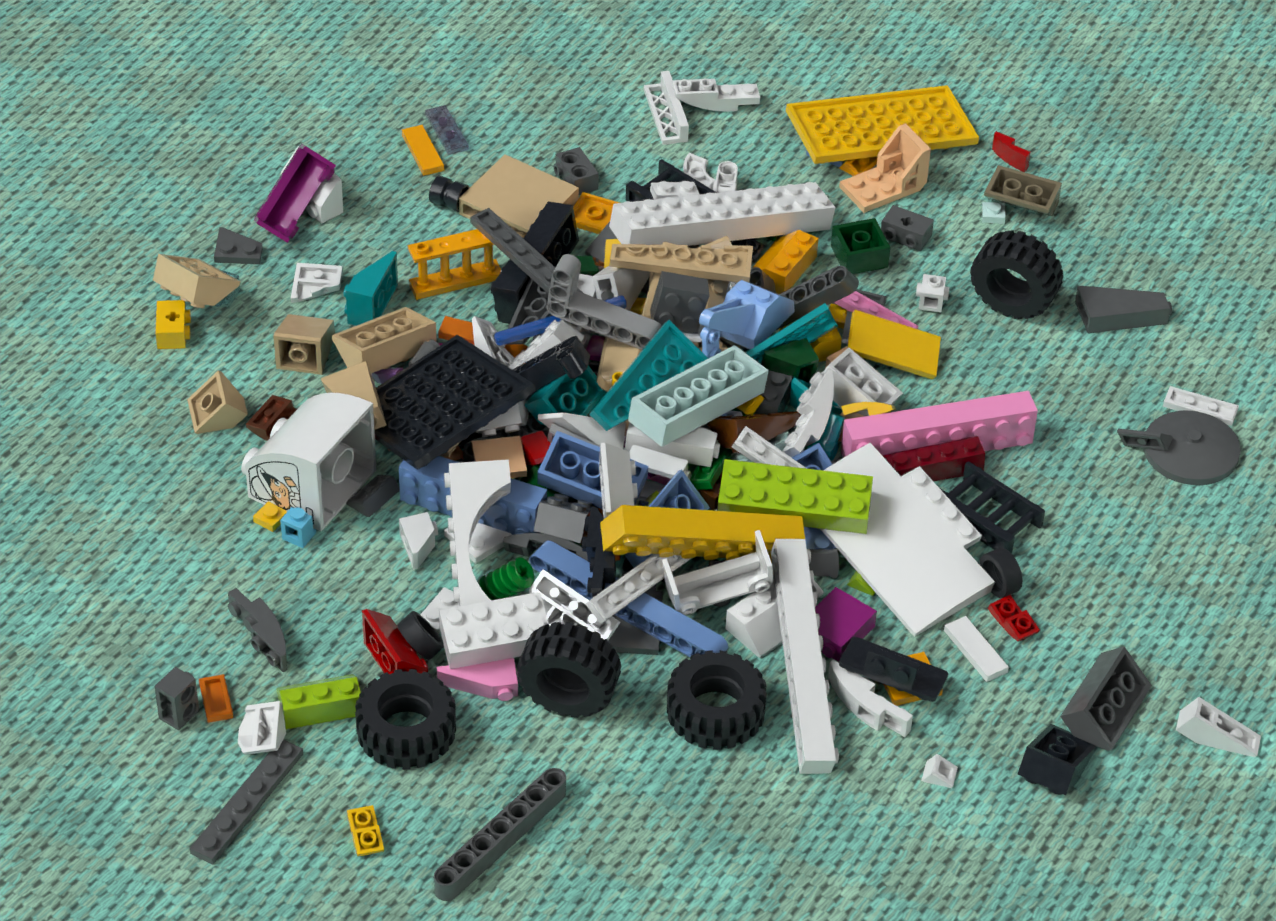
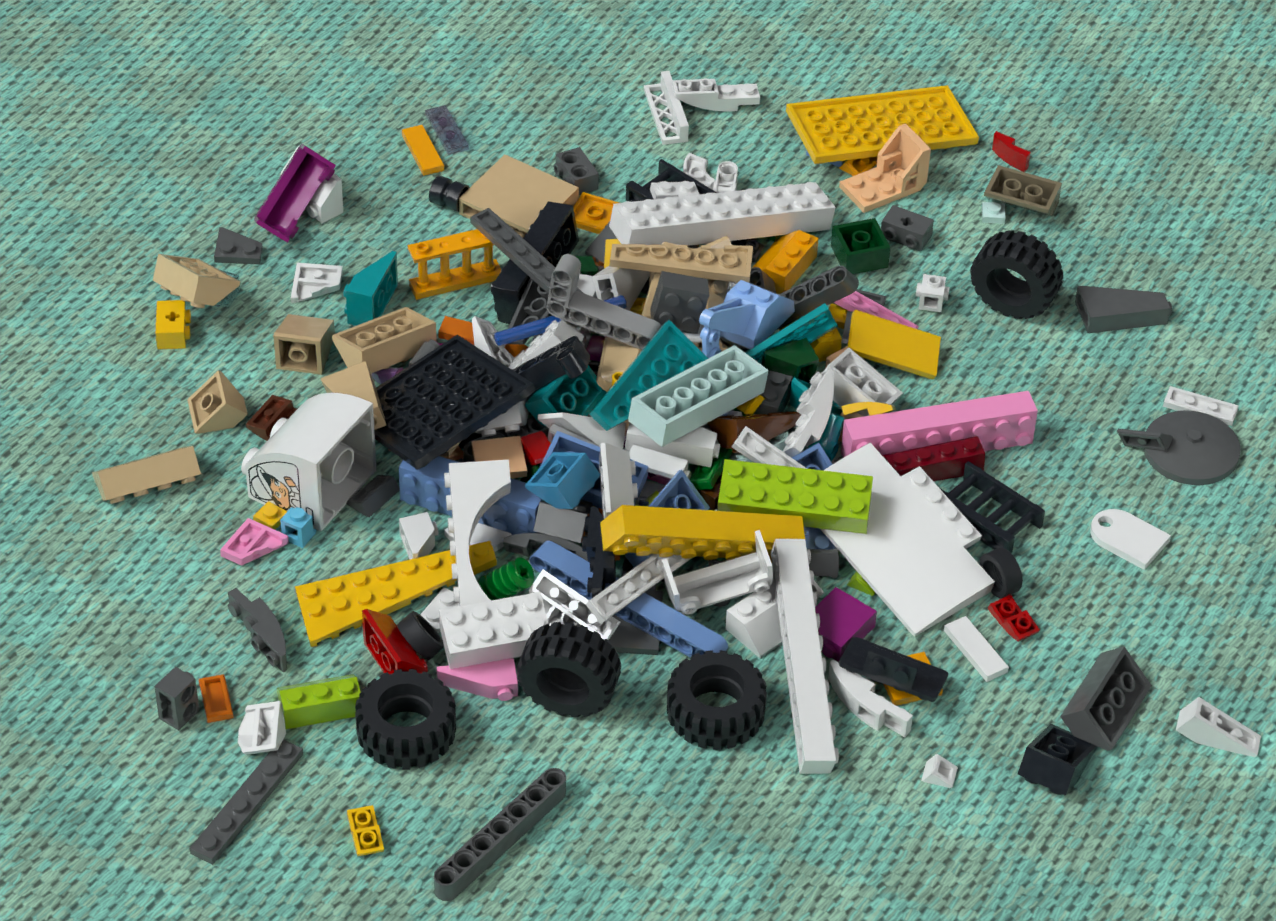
(147, 473): none -> tan slope
(251, 542): none -> bright pink wing
(338, 602): none -> yellow wing
(563, 479): none -> dark azure slope
(1128, 537): none -> white tile

